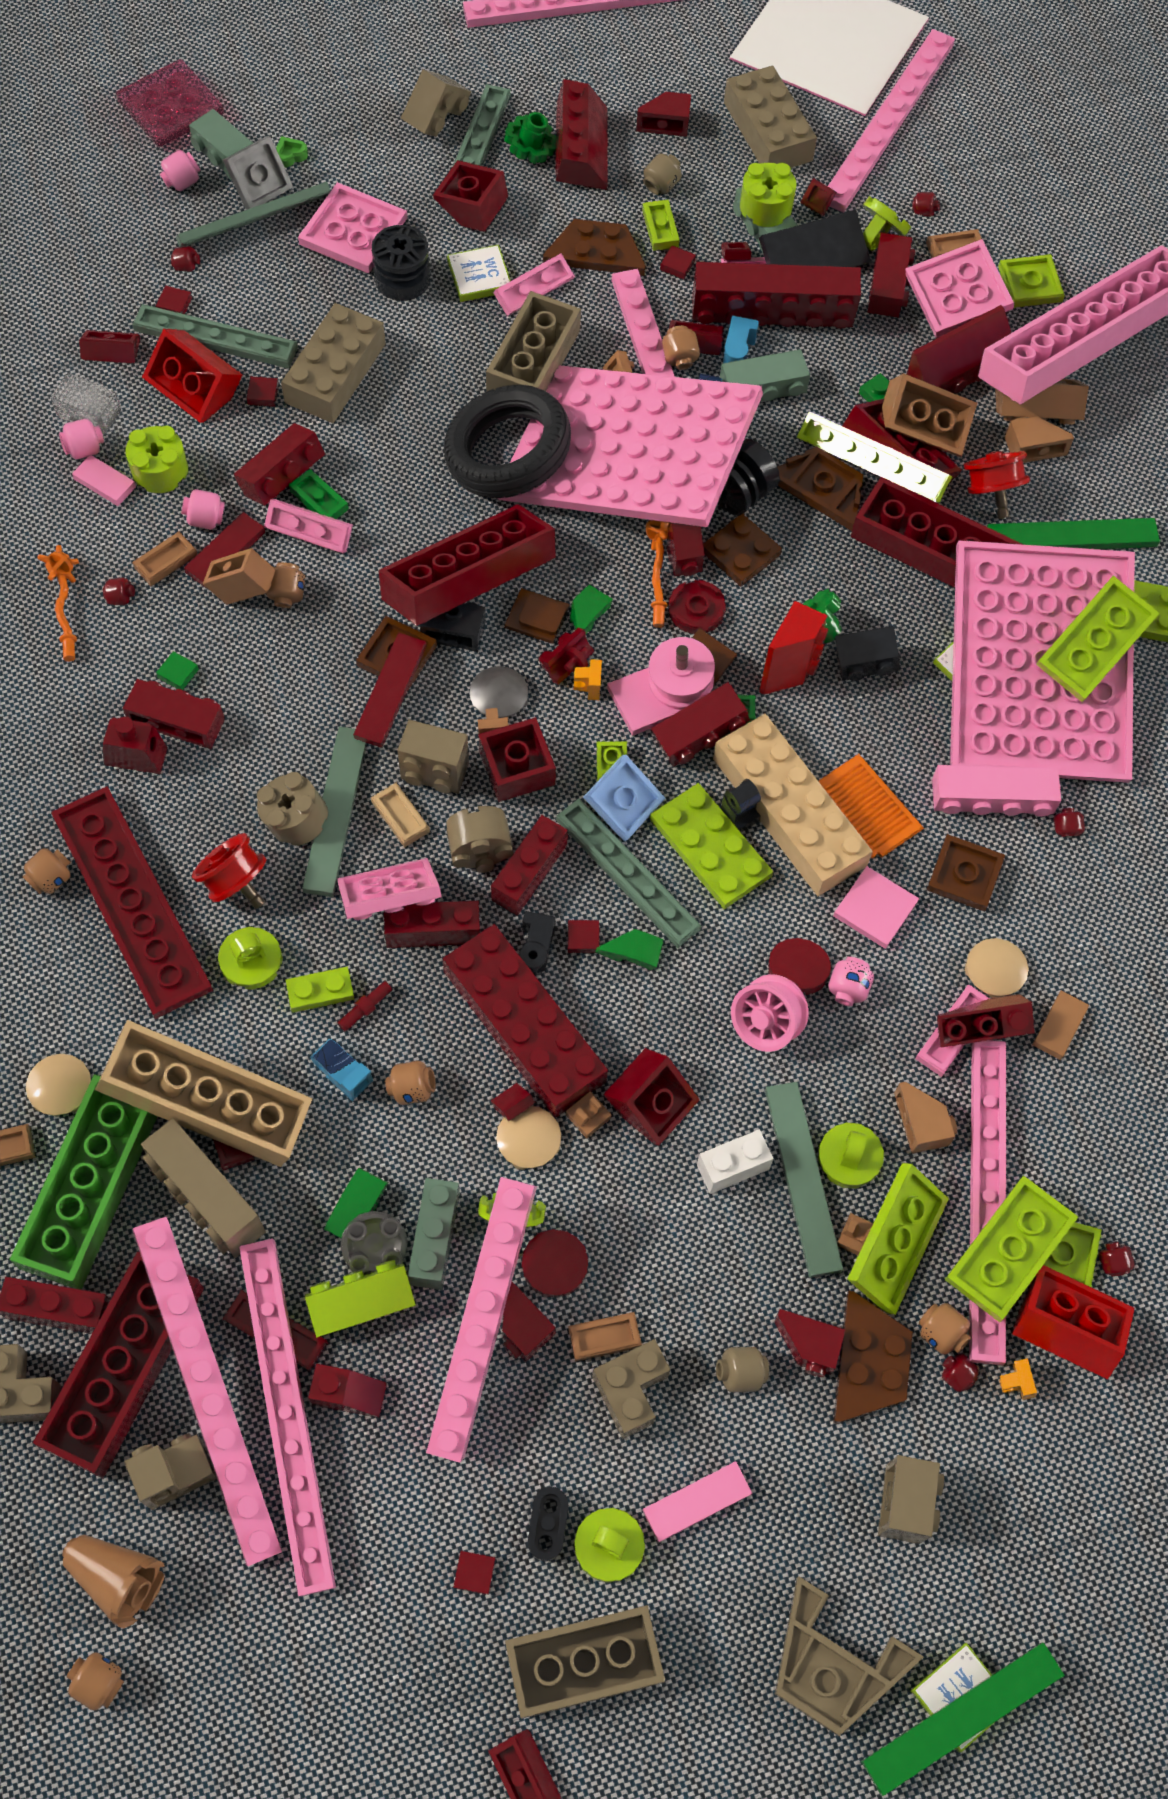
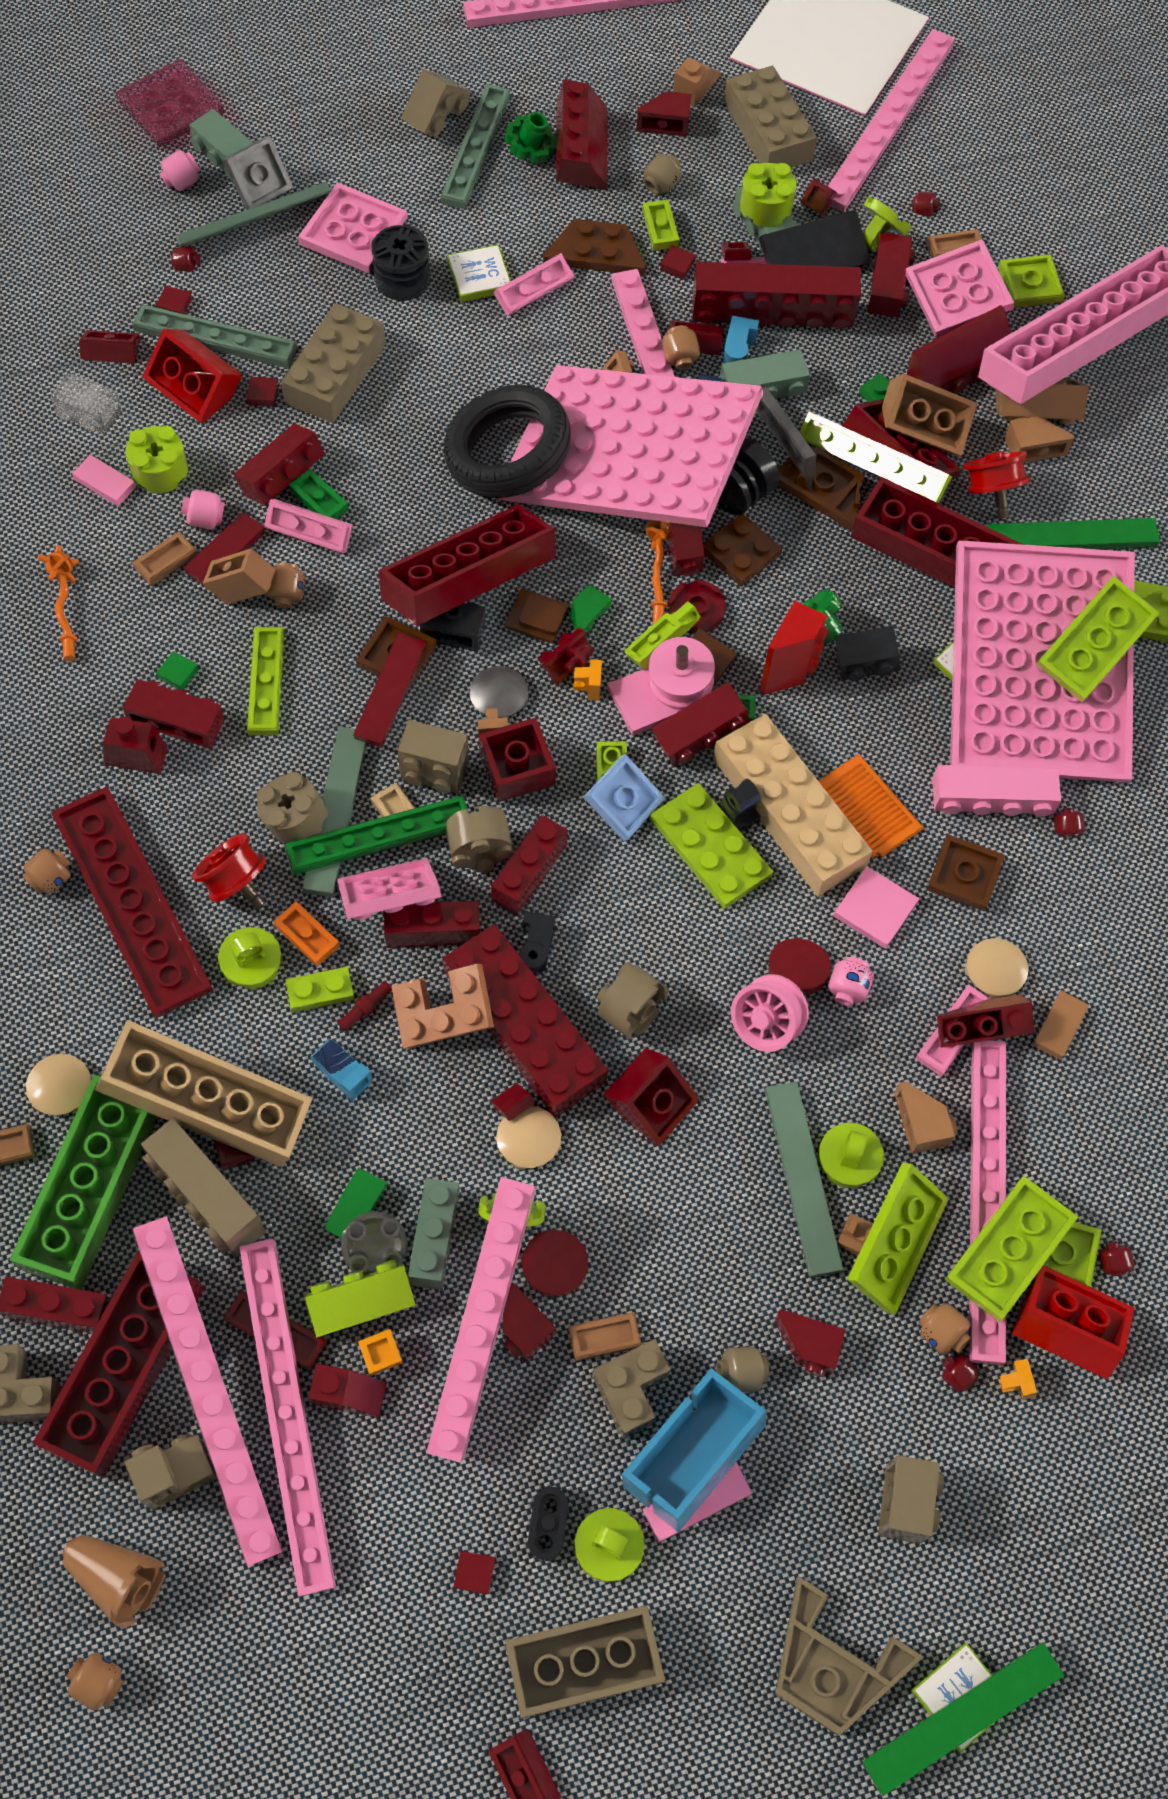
(81, 439): bright pink head -> none
(118, 591): dark red piece -> none
(266, 681): none -> lime tile
(291, 151): bright green tile -> none
(306, 934): none -> orange plate
(372, 836): none -> green tile
(380, 1352): none -> light orange tile
(411, 1082): medium nougat head -> none
(427, 1025): none -> nougat plate
(472, 194): dark red slope -> none
(535, 344): dark tan brick -> none
(583, 936): dark red tile -> none
(588, 1114): medium nougat tile -> none
(628, 873): sand green tile -> none
(631, 1000): none -> dark tan brick
(635, 947): green slope -> none
(665, 628): none -> lime hinge
(694, 1450): none -> dark azure piece
(695, 79): none -> medium nougat slope
(734, 1161): white brick -> none
(787, 434): none -> flat silver tile
(871, 1362): reddish brown wing -> none

